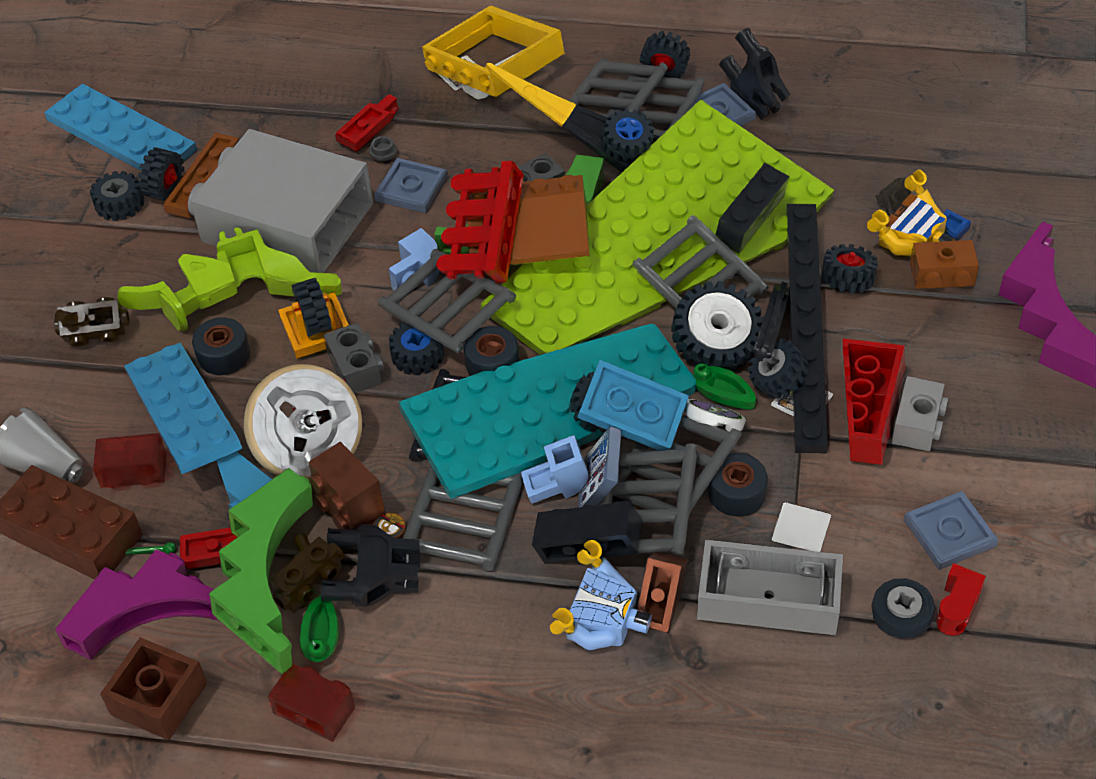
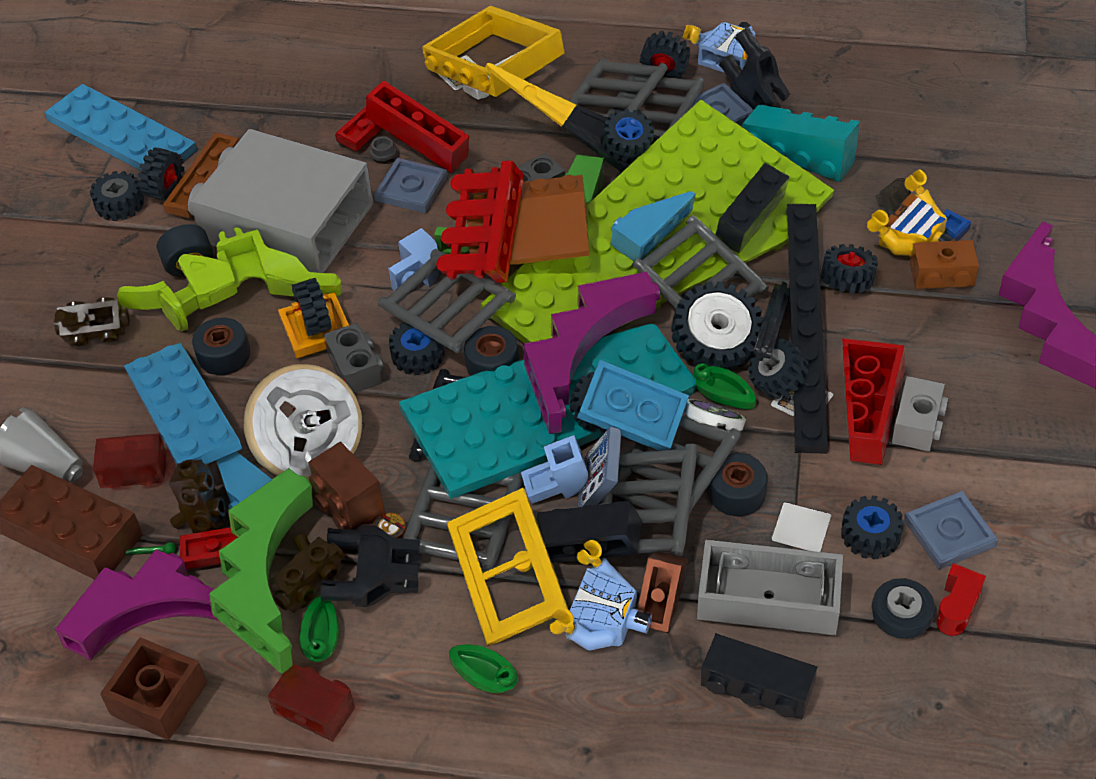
(182, 240): none -> black wheel
(197, 497): none -> dark brown brick
(417, 126): none -> red brick
(483, 668): none -> green arm
(535, 556): none -> yellow door
(573, 332): none -> magenta arch
(648, 225): none -> dark azure slope
(718, 44): none -> torso
(758, 676): none -> black brick
(808, 141): none -> teal wedge
(883, 533): none -> black wheel

